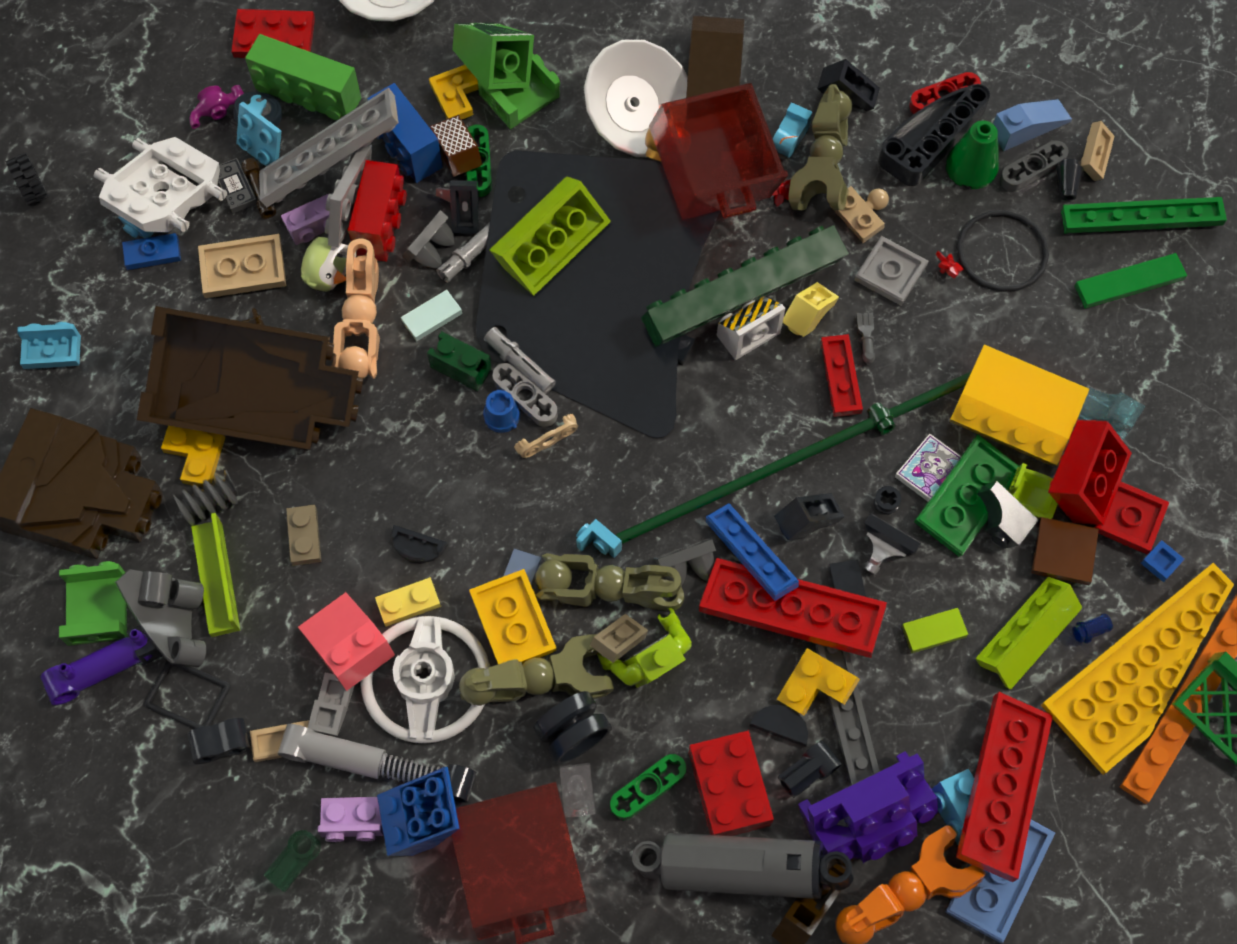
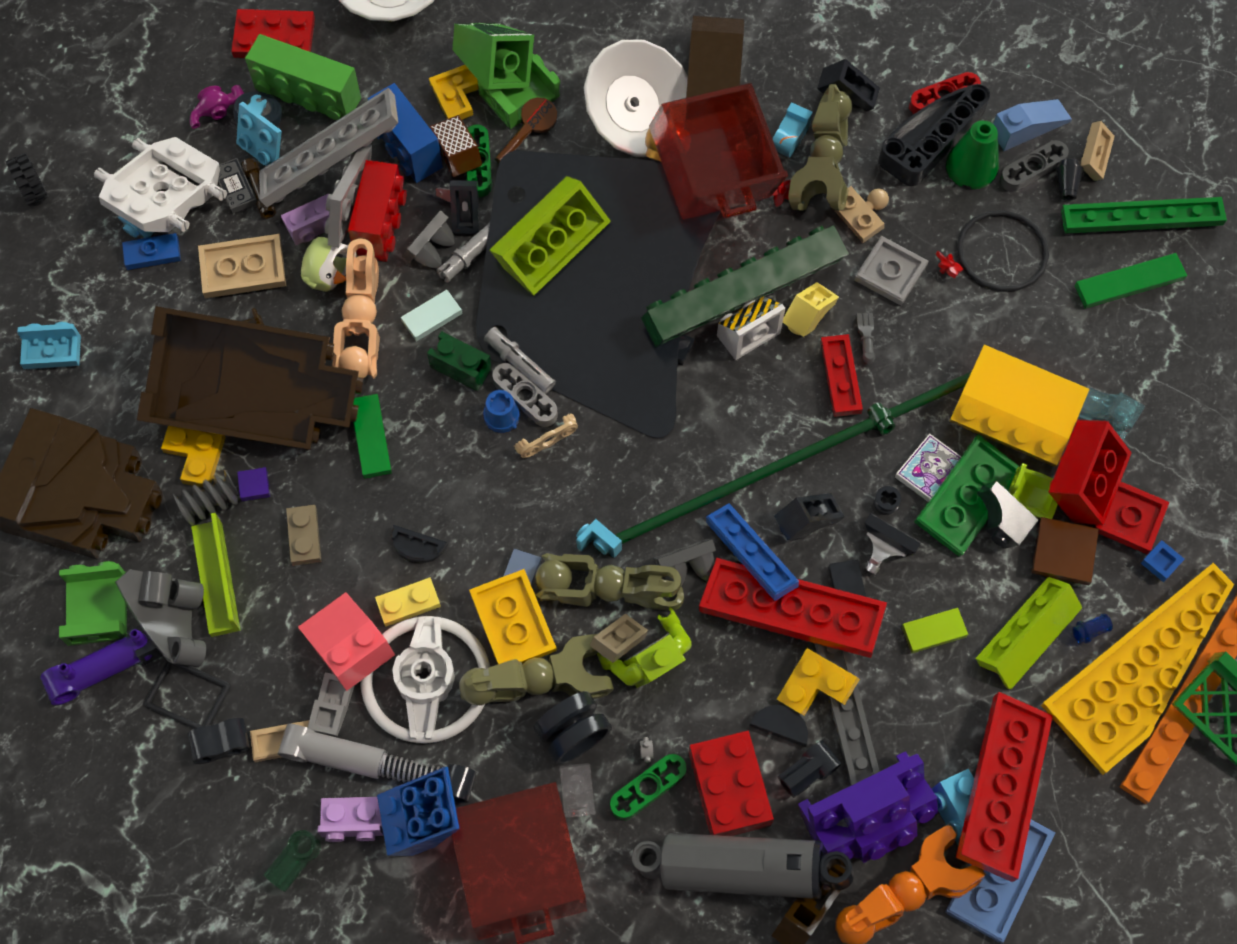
(253, 484): none -> dark purple tile
(371, 437): none -> green tile
(537, 116): none -> reddish brown piece
(646, 749): none -> light grey piece

